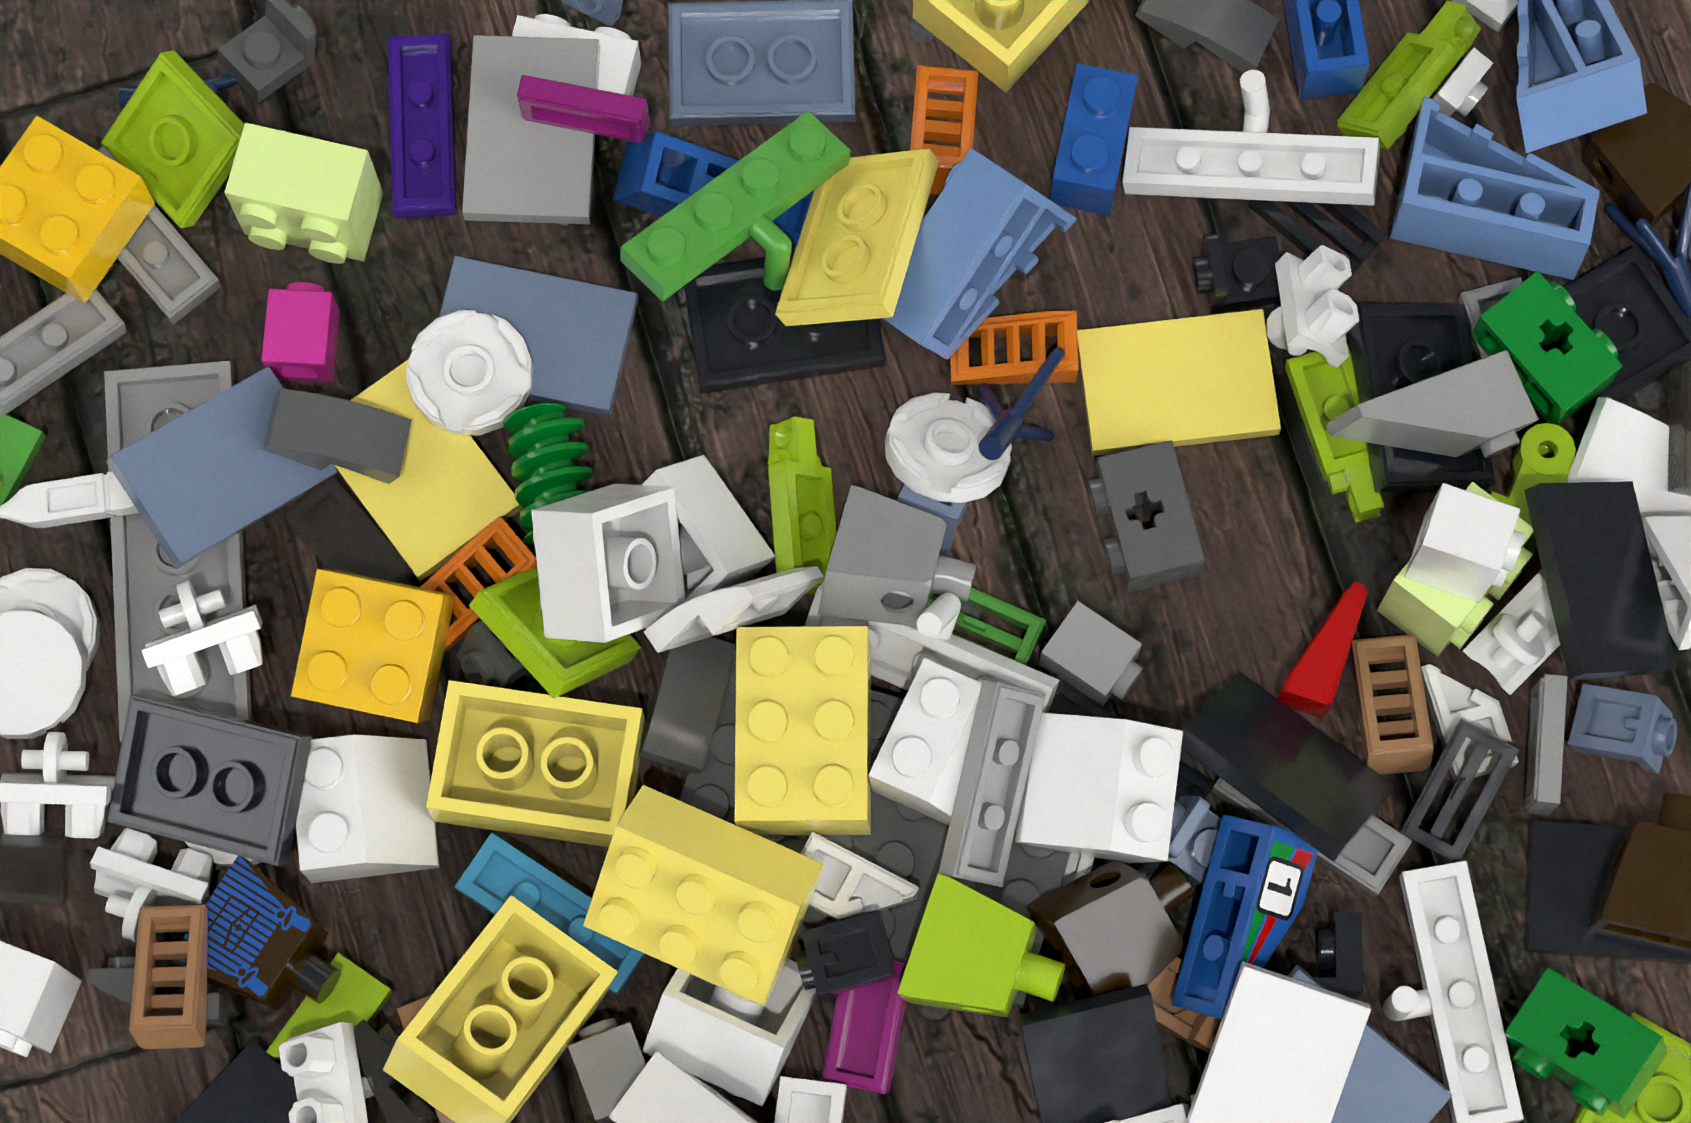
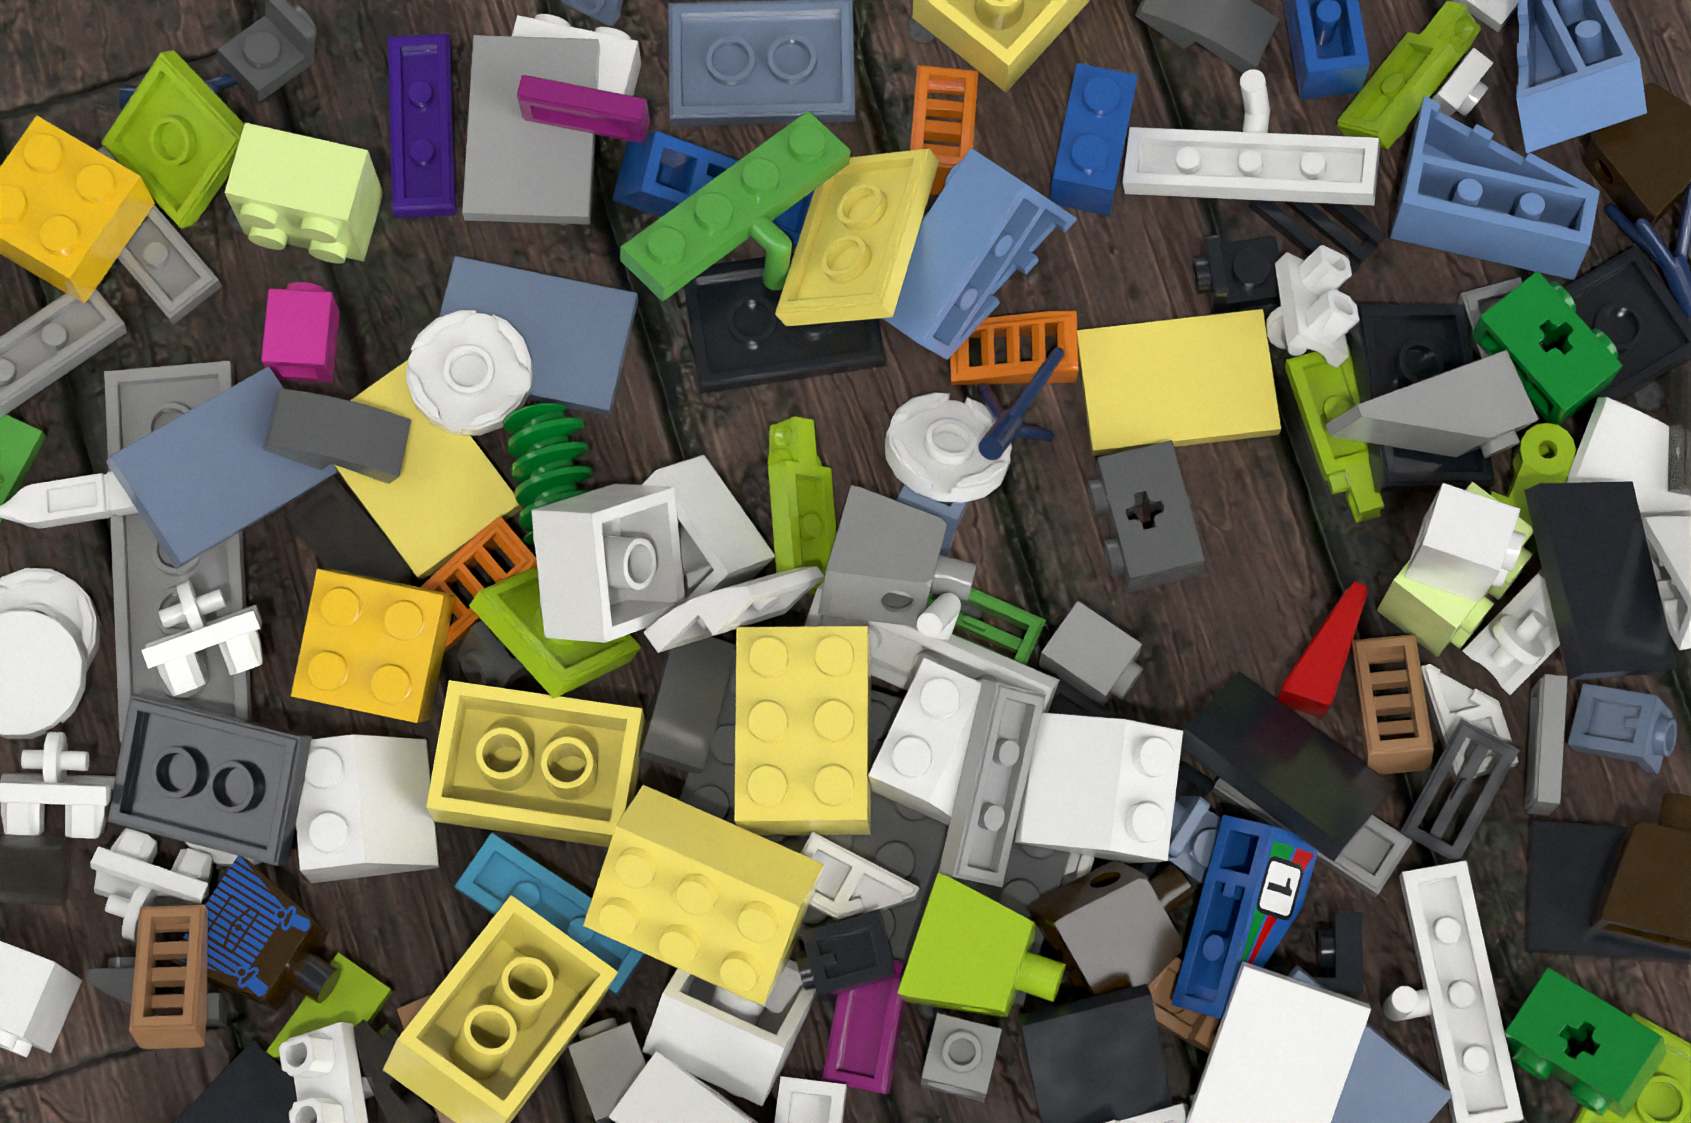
(960, 1057): none -> light grey brick

